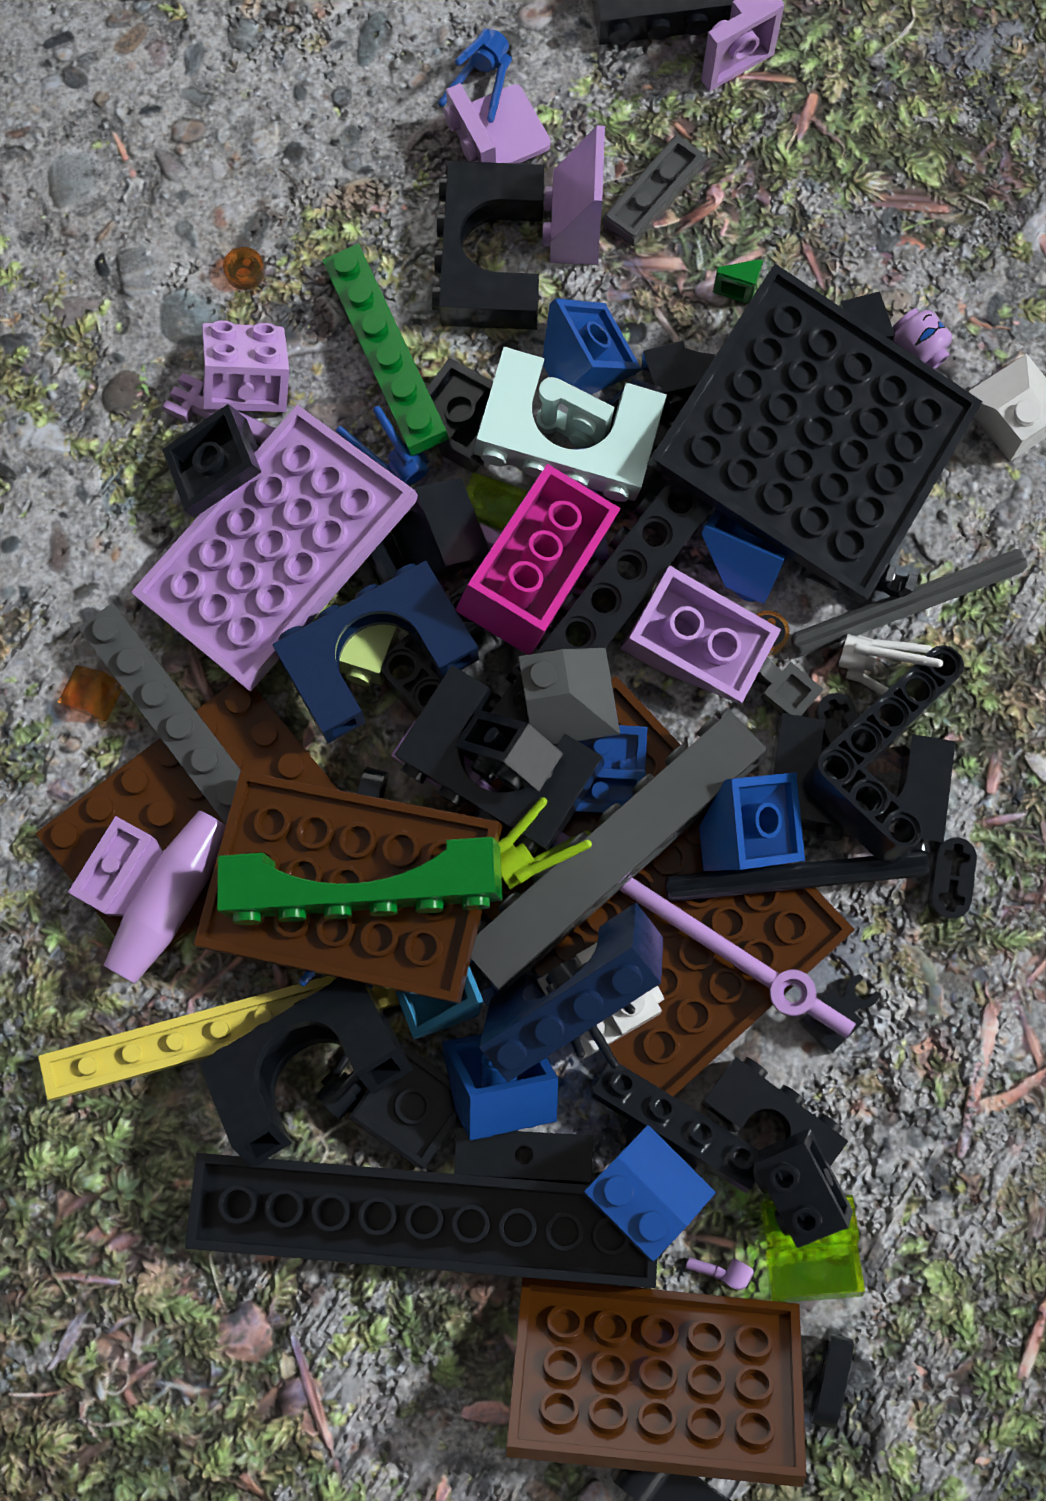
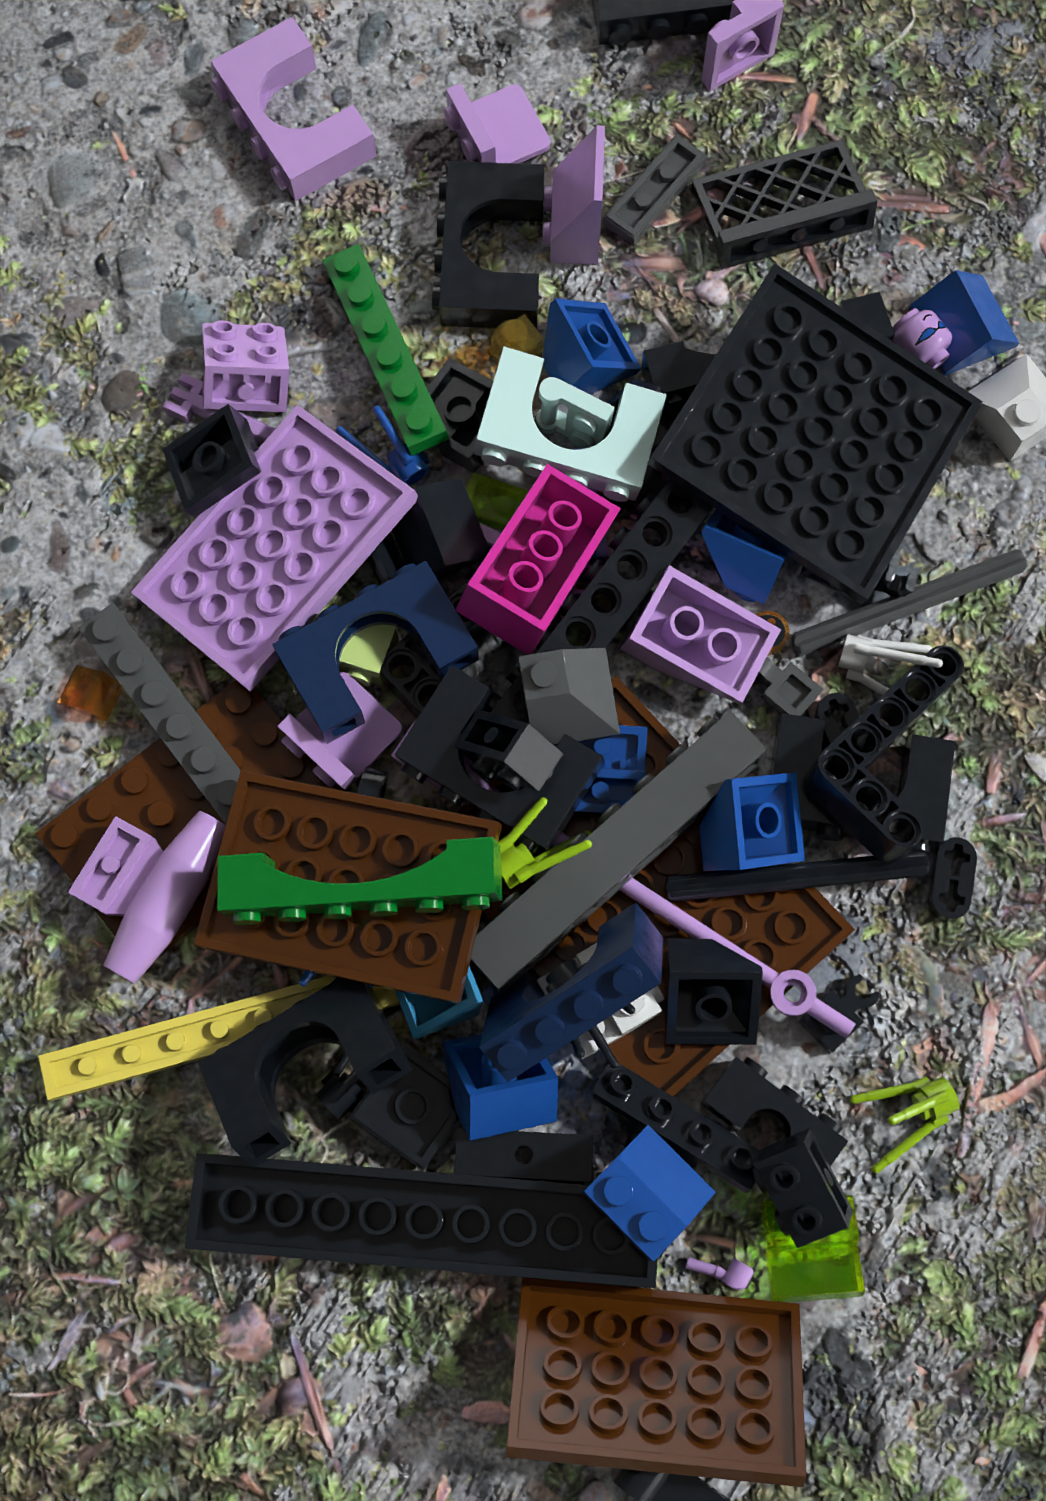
(243, 268): clear orange tile -> none
(299, 157): none -> lavender arch
(350, 754): none -> lavender bracket
(487, 54): blue plant -> none
(517, 335): none -> clear yellow brick
(710, 994): none -> black slope
(738, 280): green slope -> none
(794, 225): none -> black fence
(831, 1381): black beam -> none
(932, 1102): none -> lime plant
(972, 317): none -> blue slope

